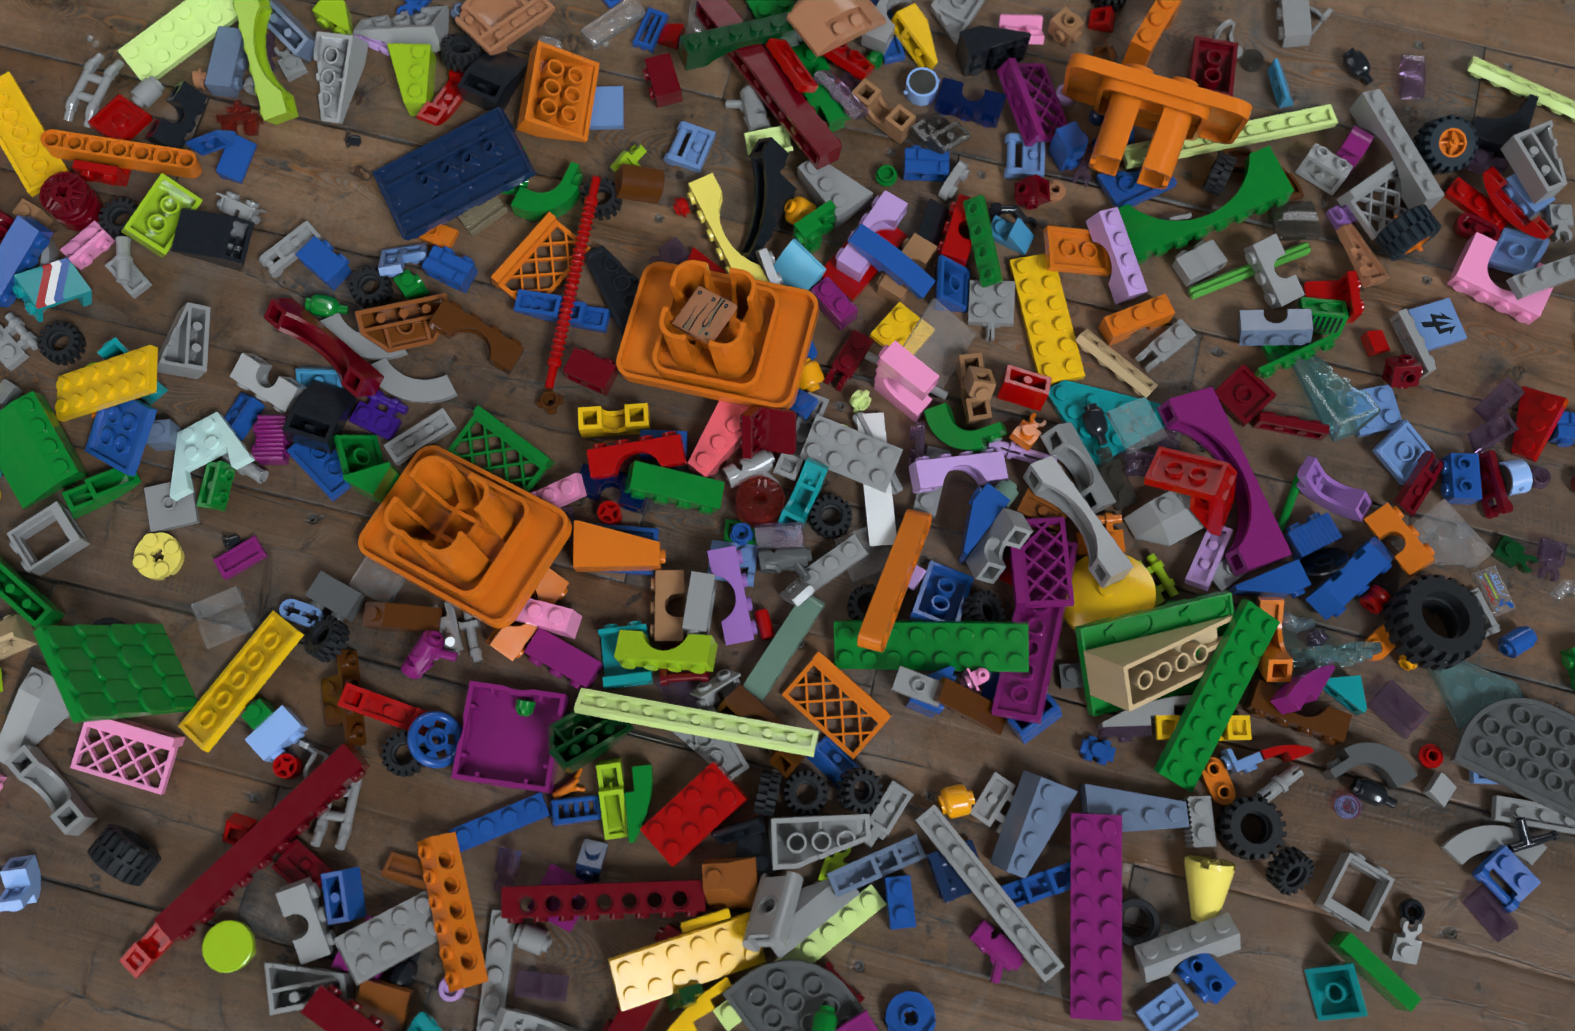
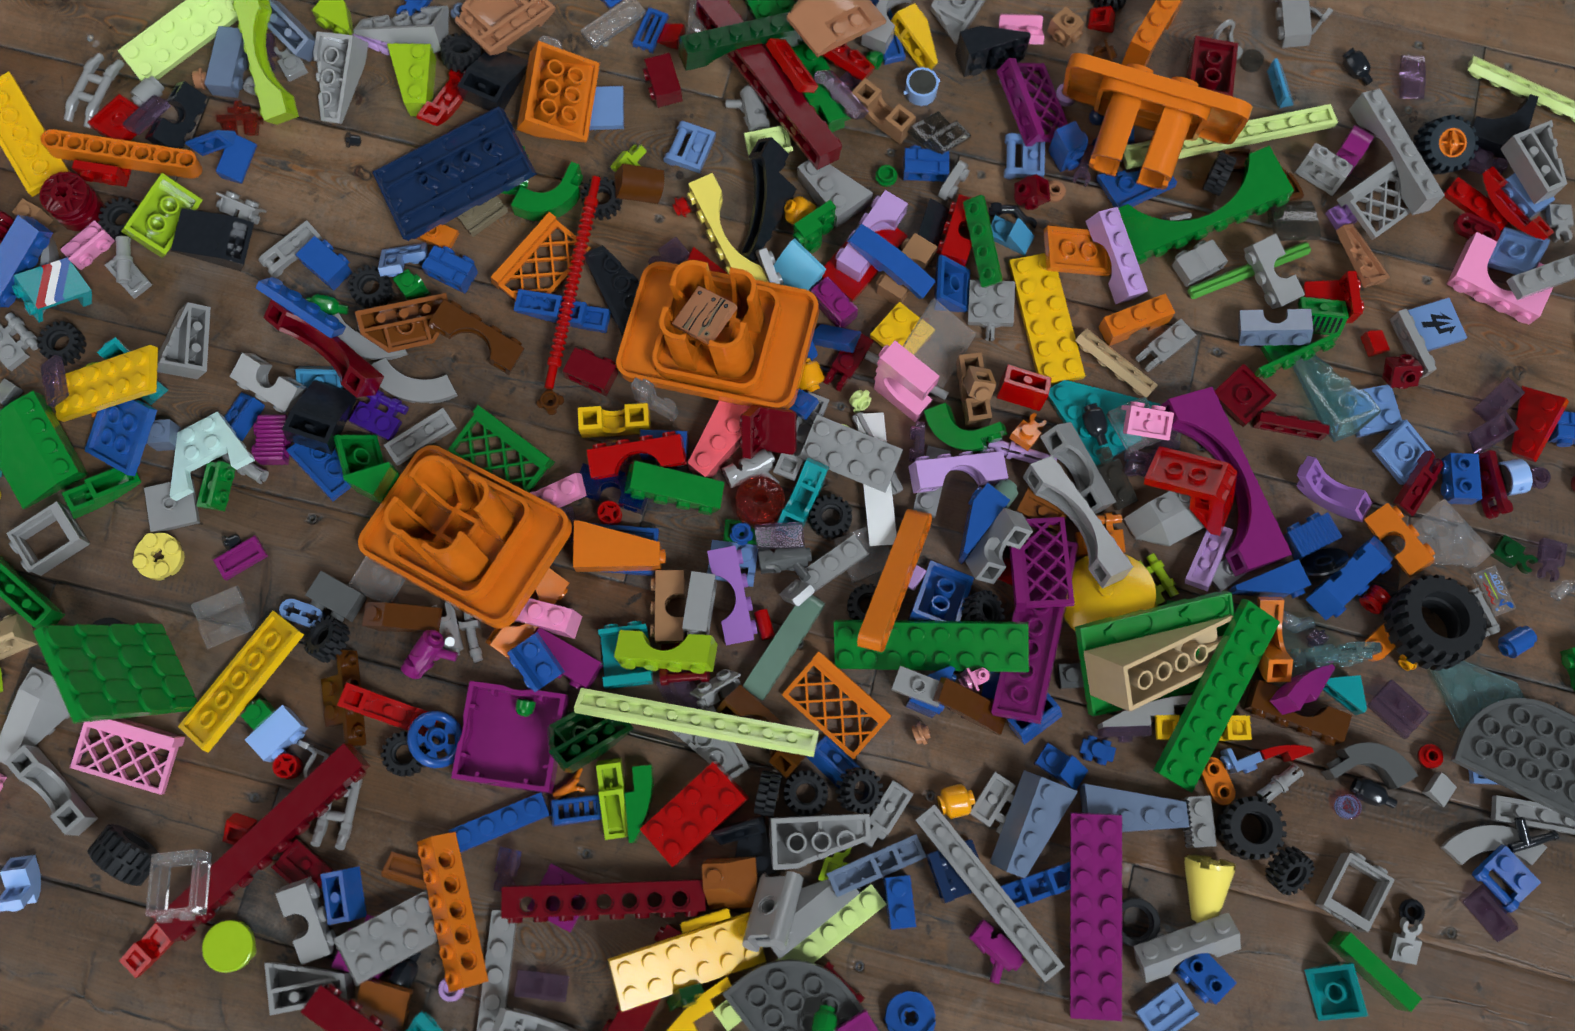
(54, 381): none -> plate
(146, 114): none -> clear purple plate
(160, 881): none -> clear window
(300, 307): none -> blue plate
(532, 939): light grey brick -> none
(535, 662): none -> blue bracket
(591, 860): dark blue bracket -> none
(646, 393): none -> clear plate
(836, 338): none -> blue slope
(921, 733): none -> nougat plate
(984, 111): clear blue arch -> none
(1060, 766): none -> blue slope
(1147, 422): none -> bright pink bracket
(1288, 505): green bar -> none
(1408, 232): black wheel -> none

